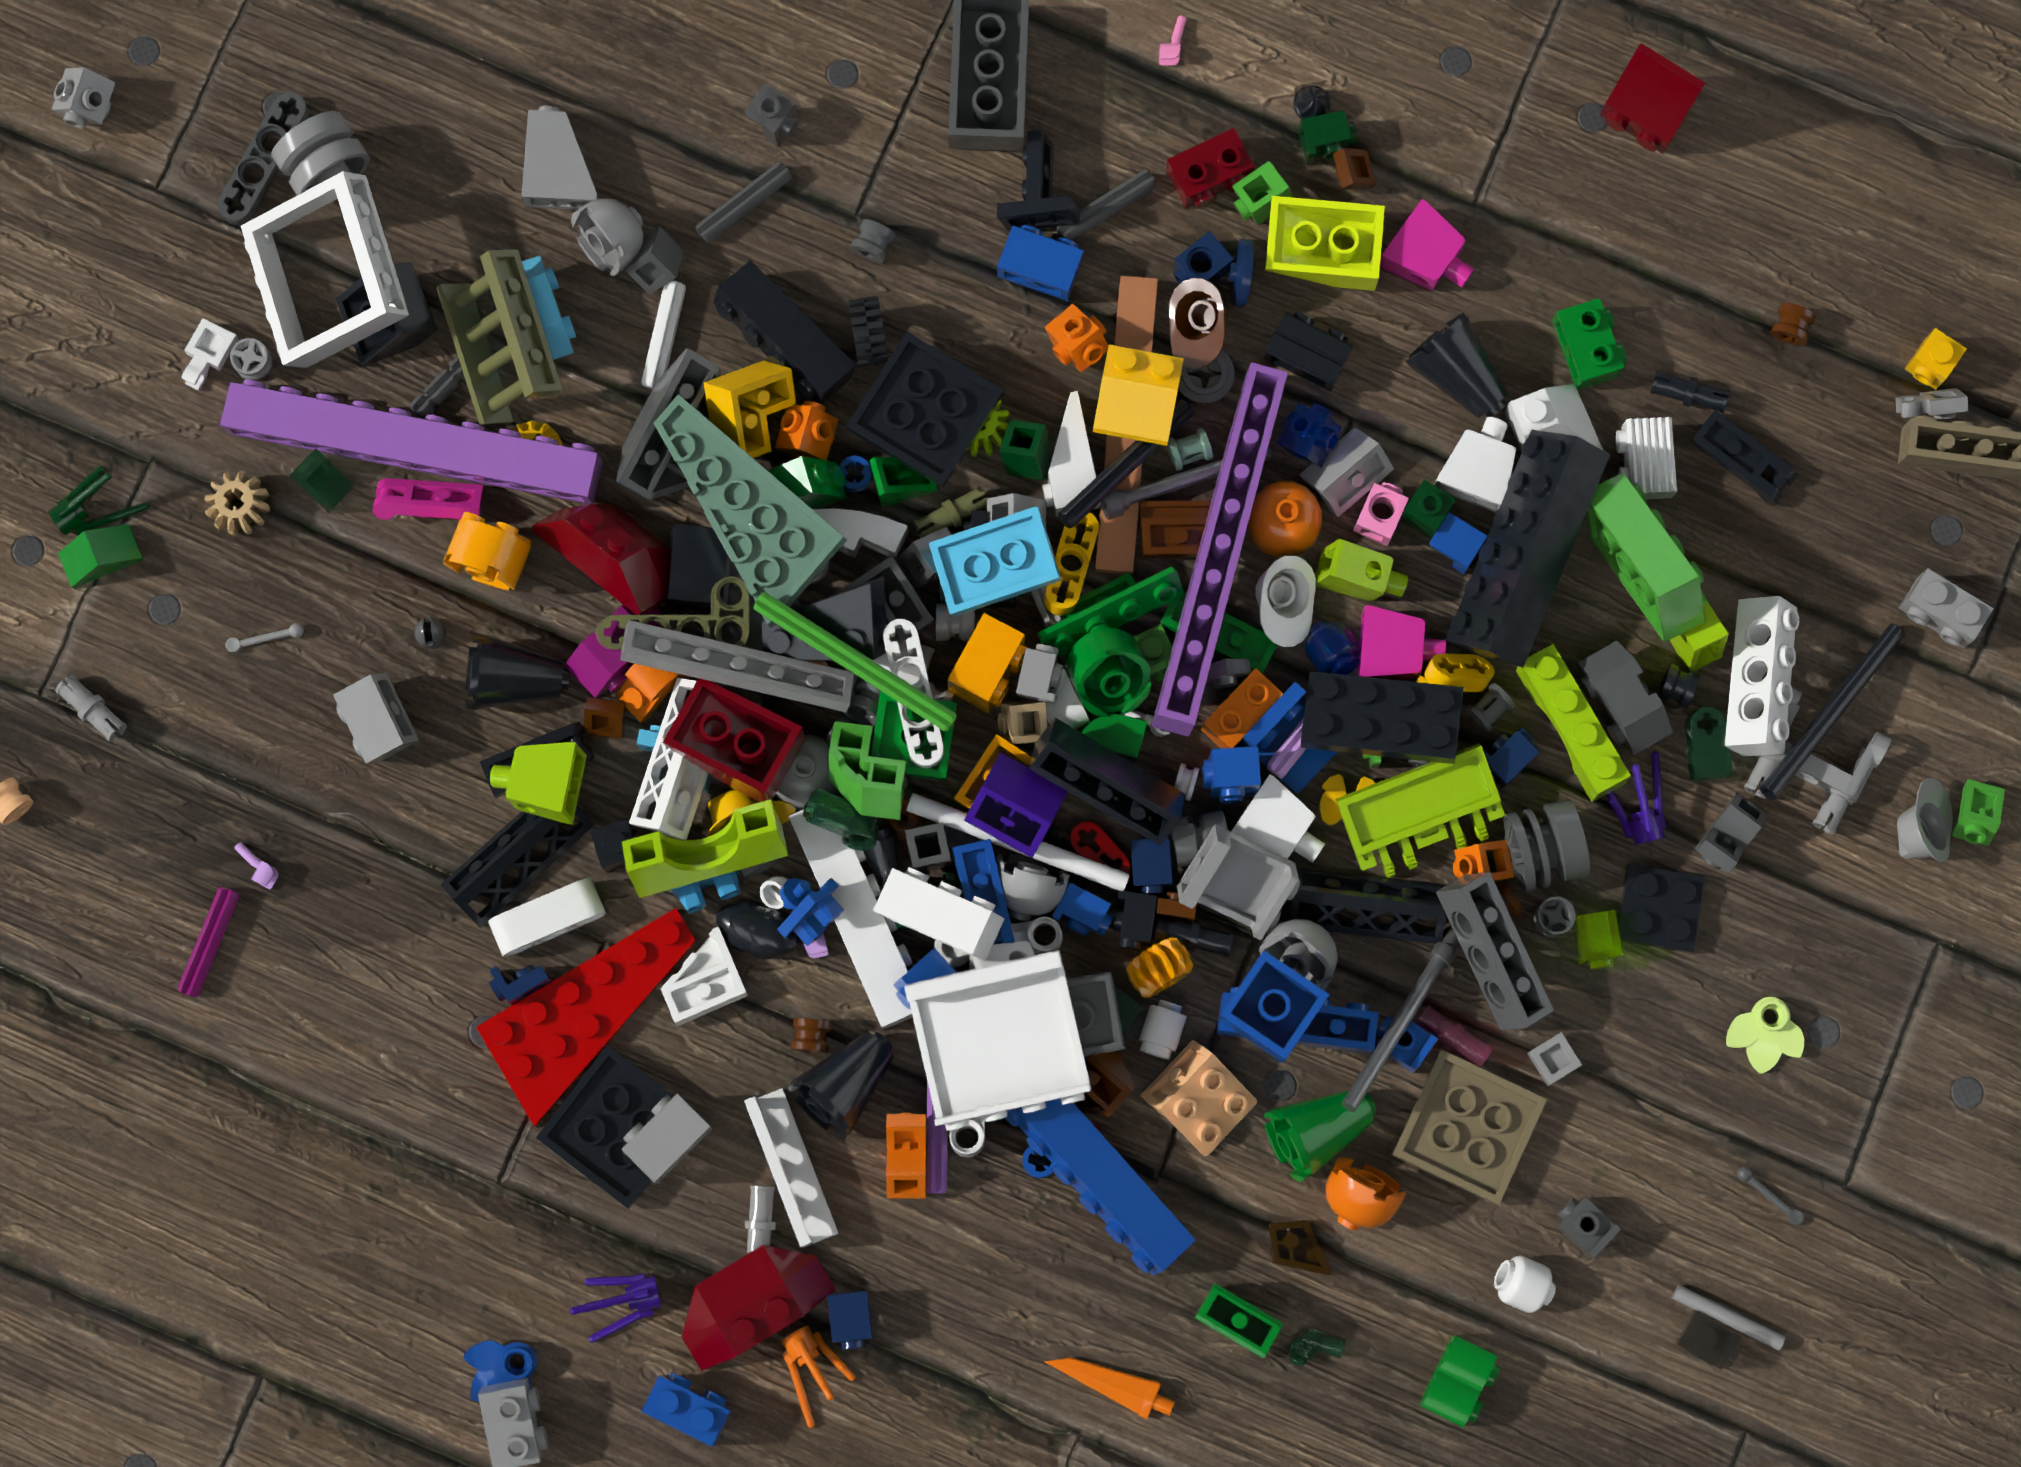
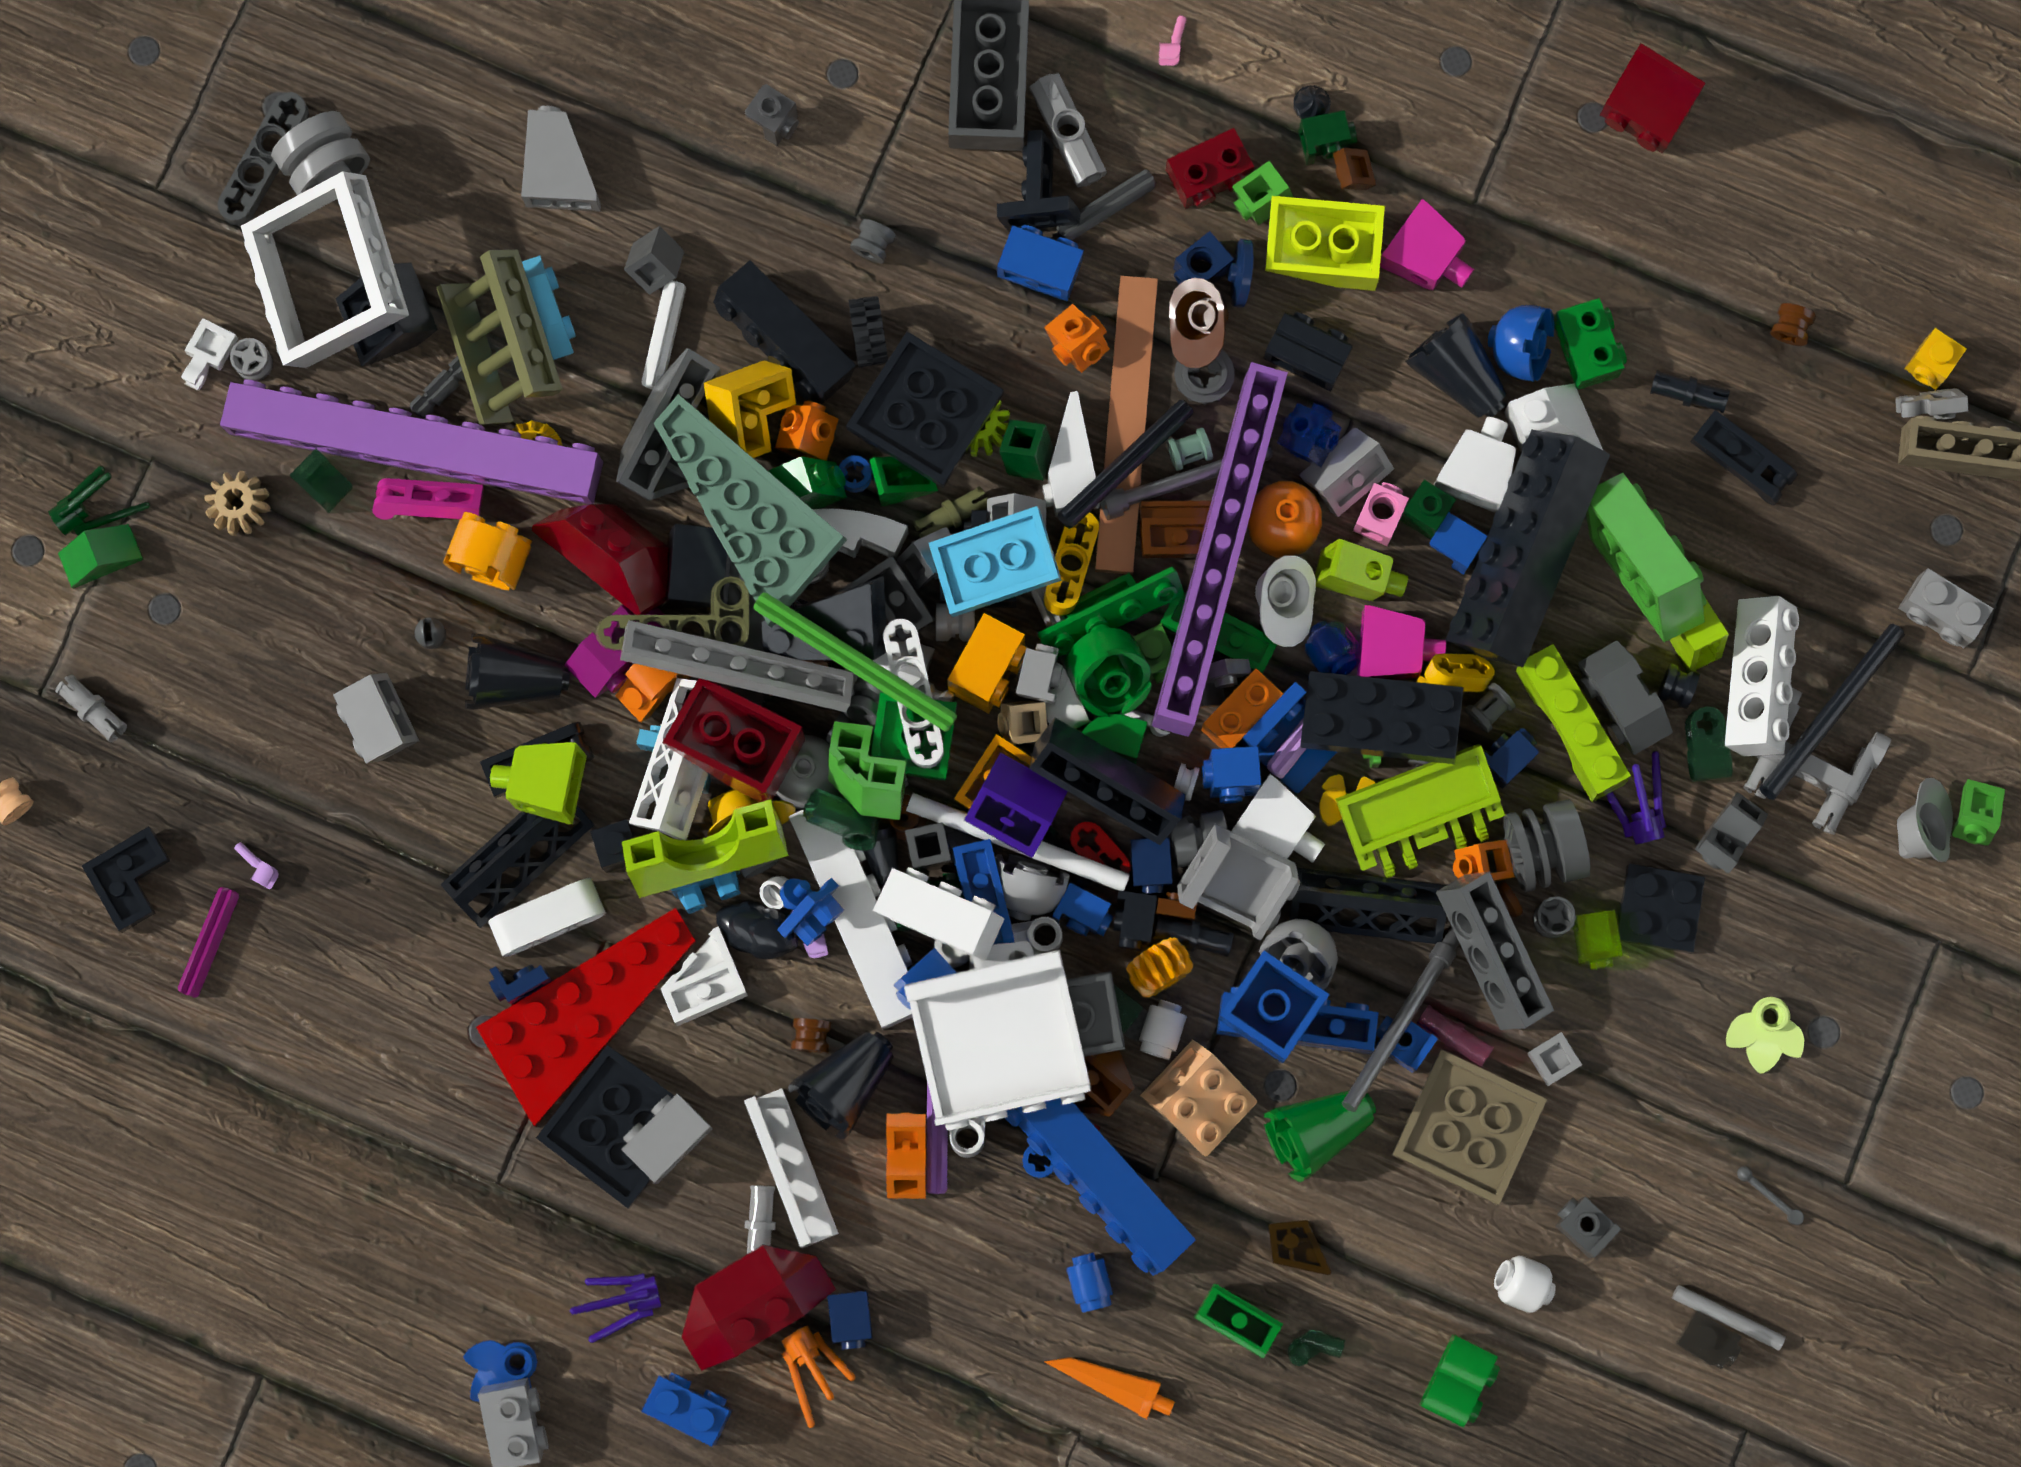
(83, 97): light grey brick -> none
(116, 876): none -> black plate
(235, 645): light grey hinge -> none
(604, 718): reddish brown plate -> none
(609, 233): light grey cylinder -> none
(743, 202): dark grey axle -> none
(1059, 110): none -> light grey piece
(1090, 1282): none -> blue brick
(1138, 395): yellow slope -> none
(1362, 1196): orange cylinder -> none
(1521, 341): none -> blue cylinder
(1649, 455): white brick -> none

